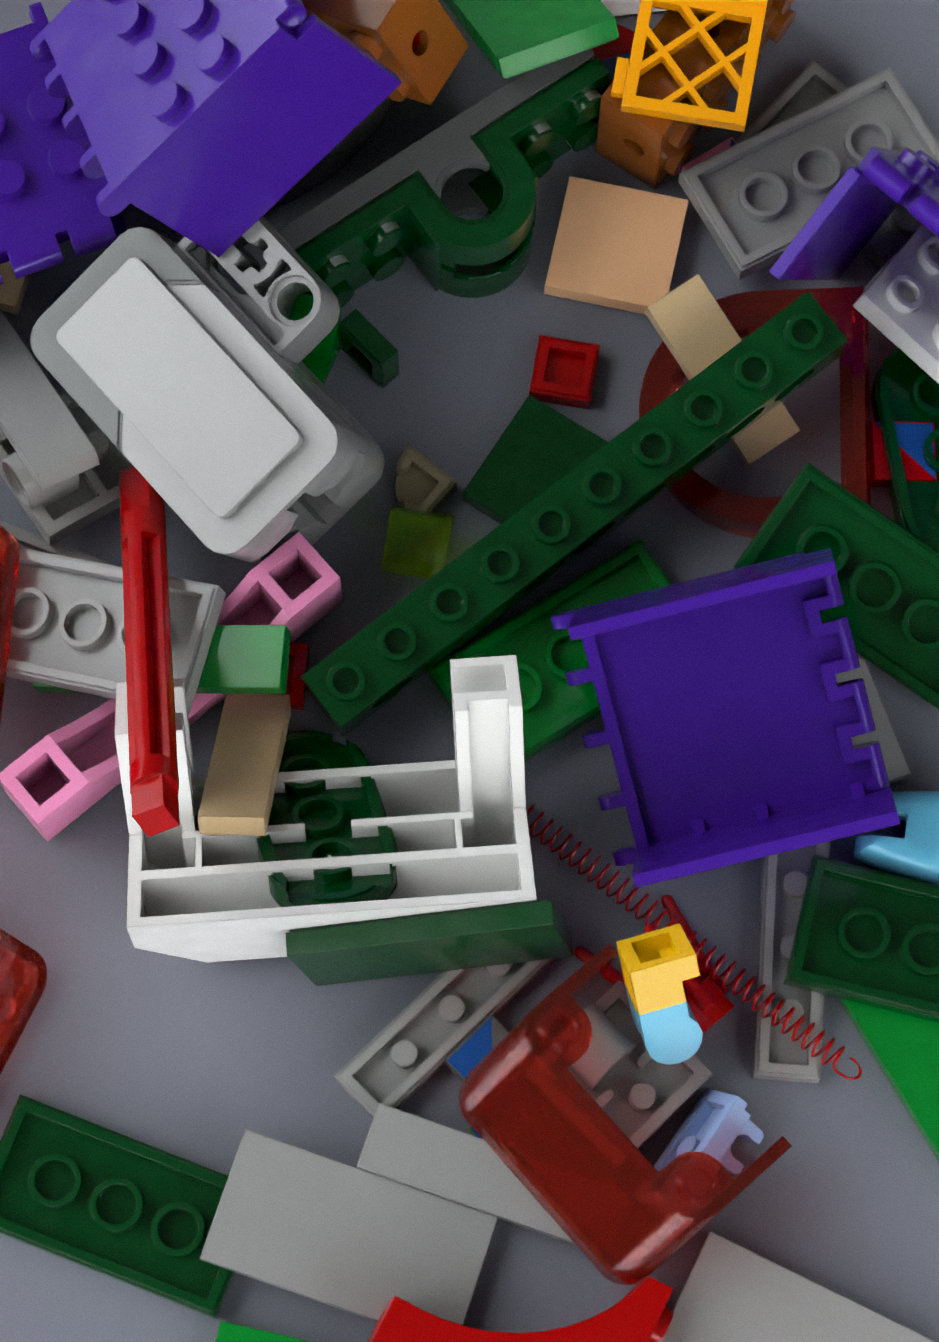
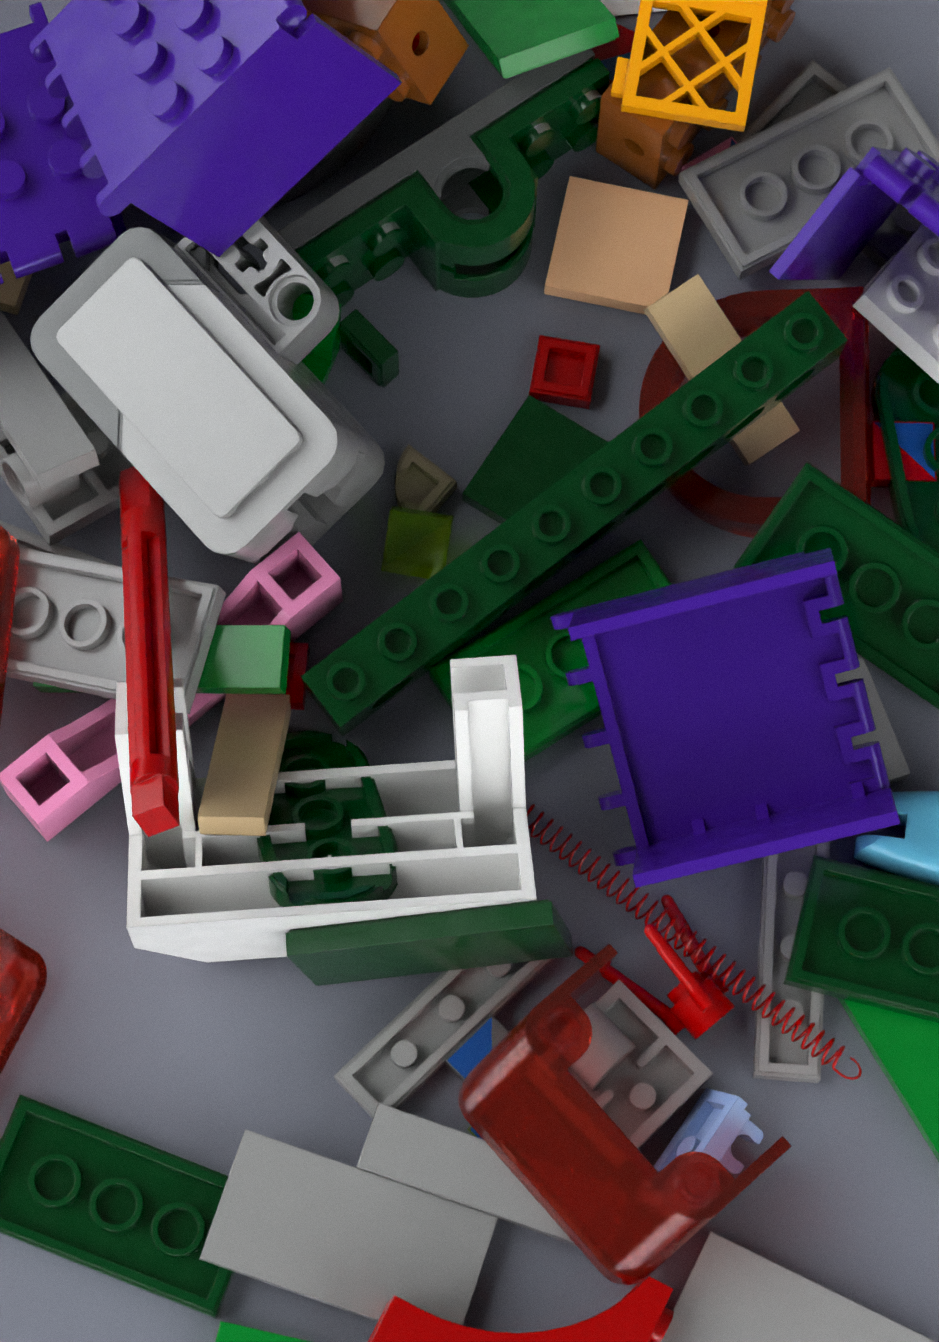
(653, 979): yellow leg -> none

